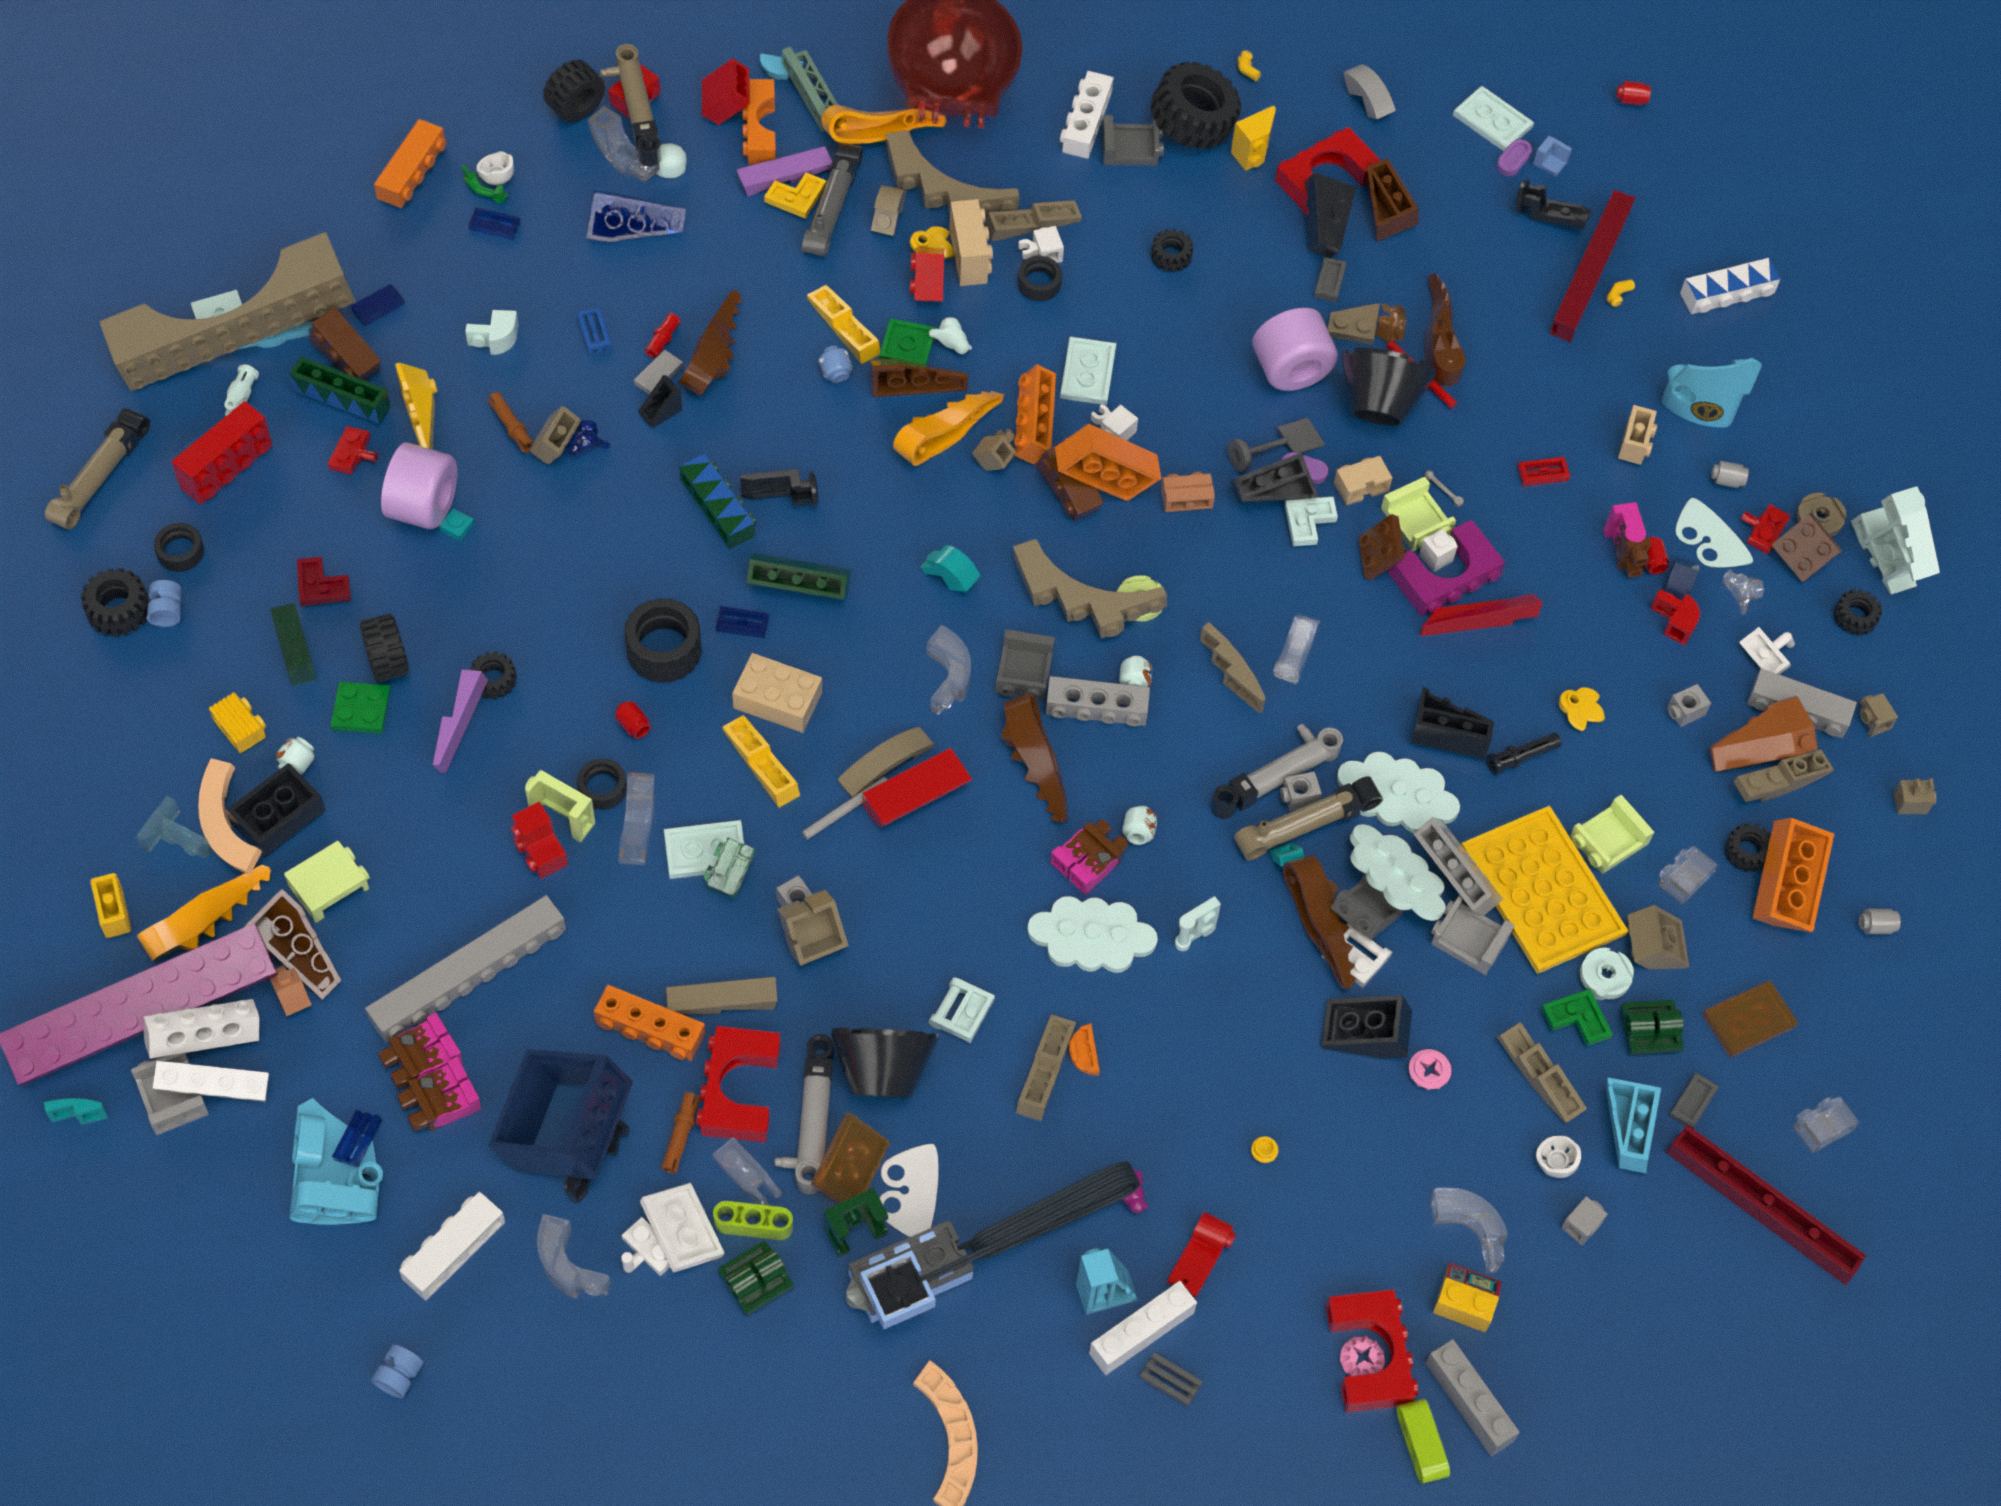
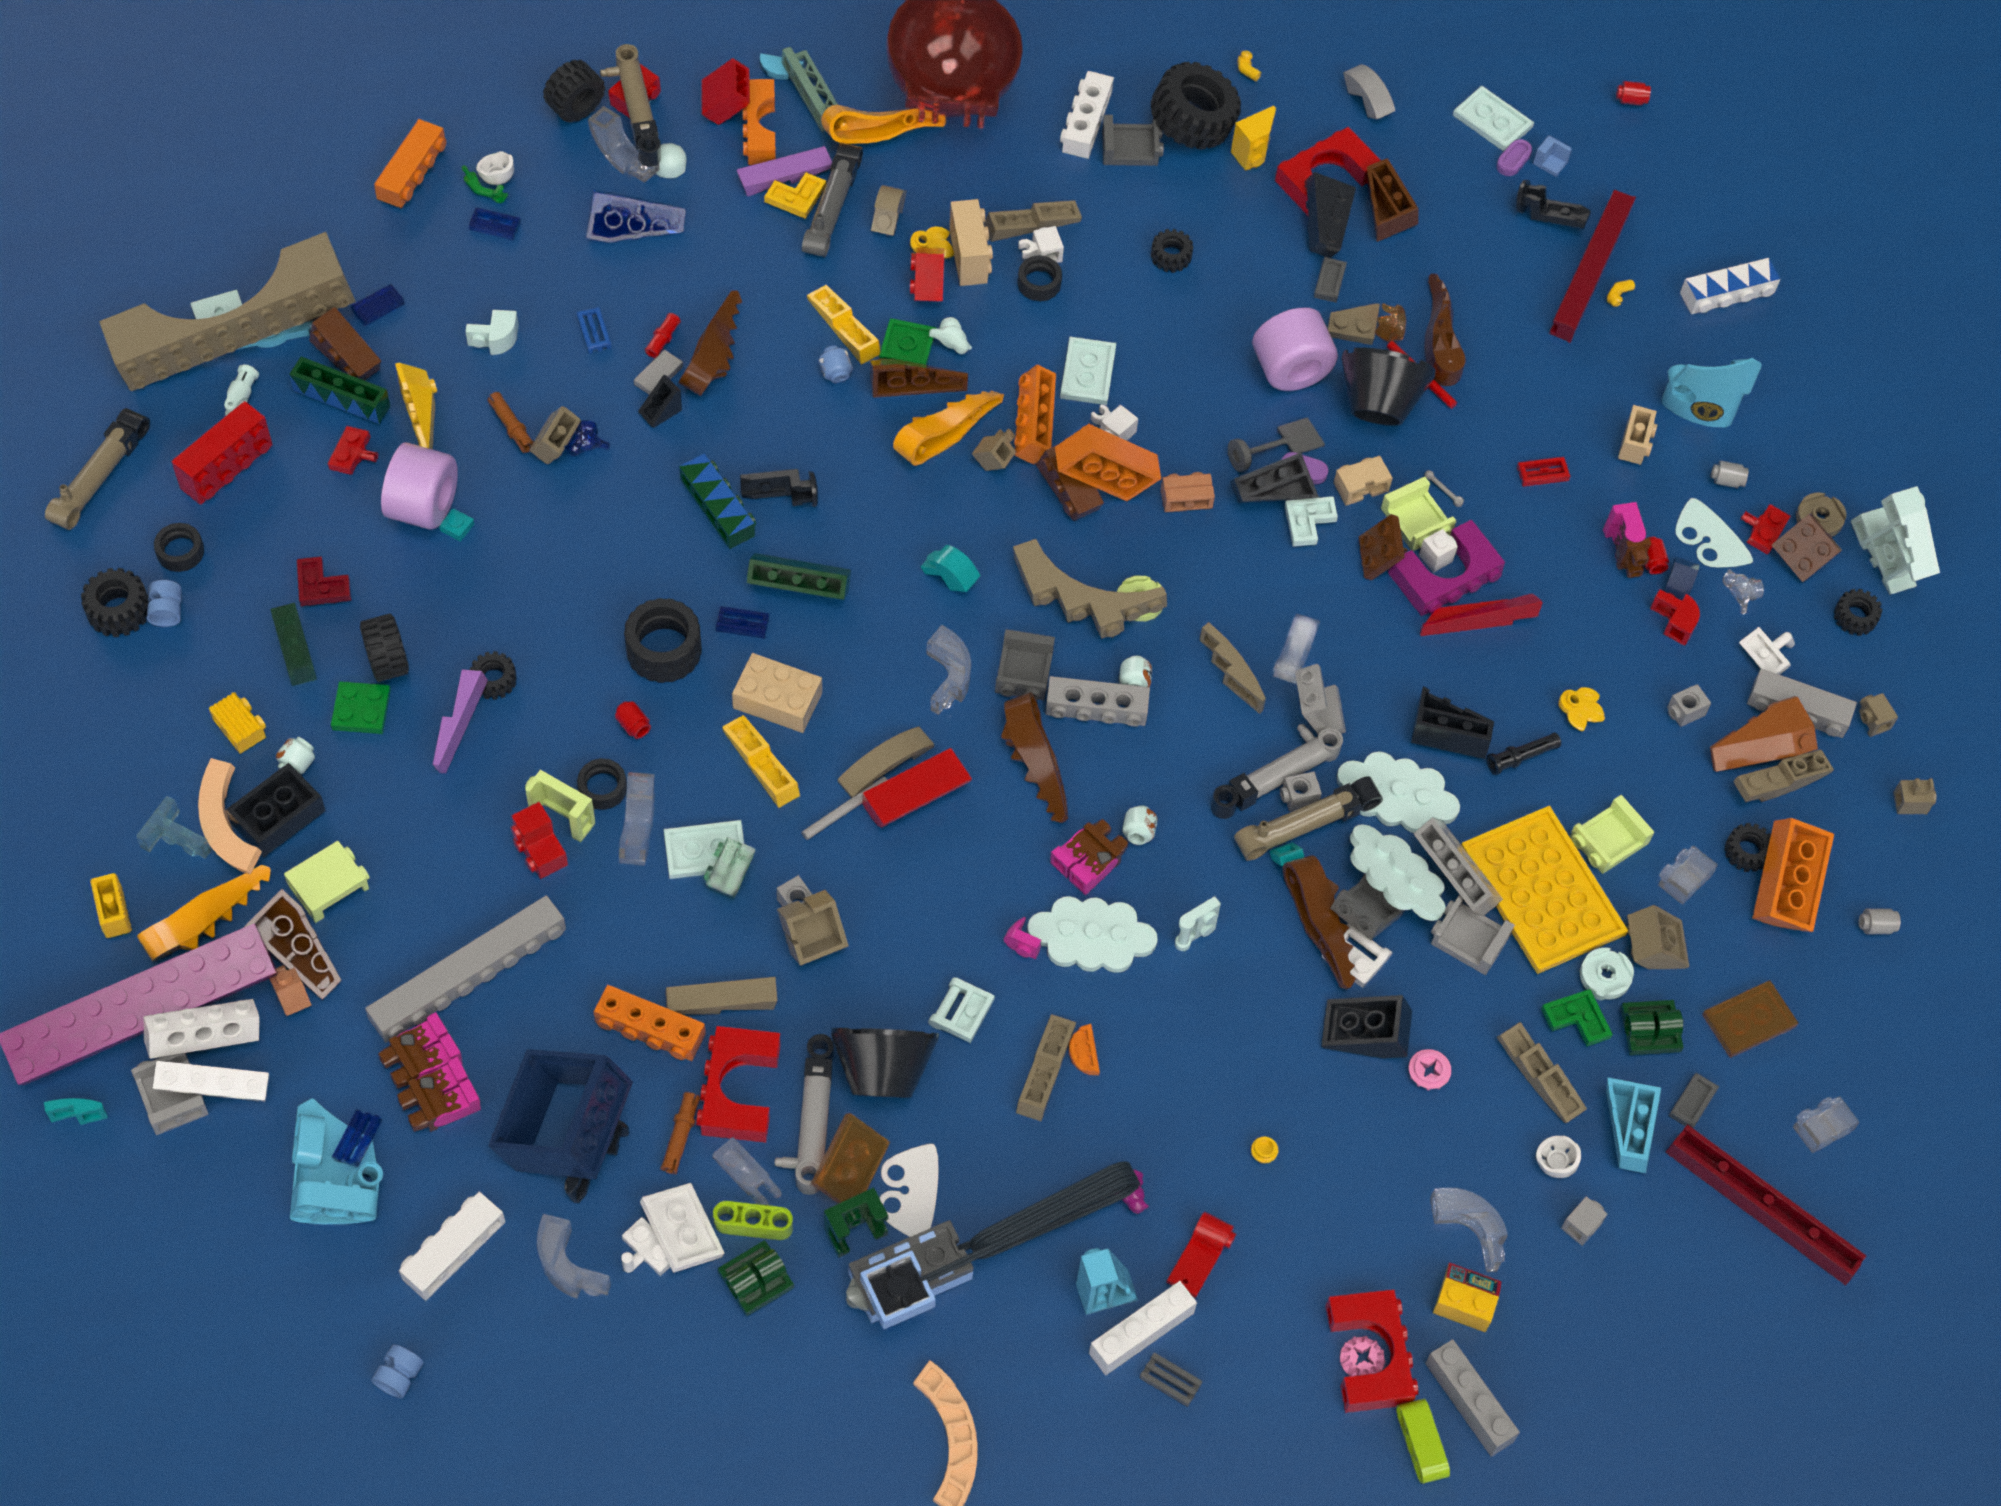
(937, 189): dark tan arch -> none
(1022, 942): none -> dark pink plate
(1319, 704): none -> light grey panel

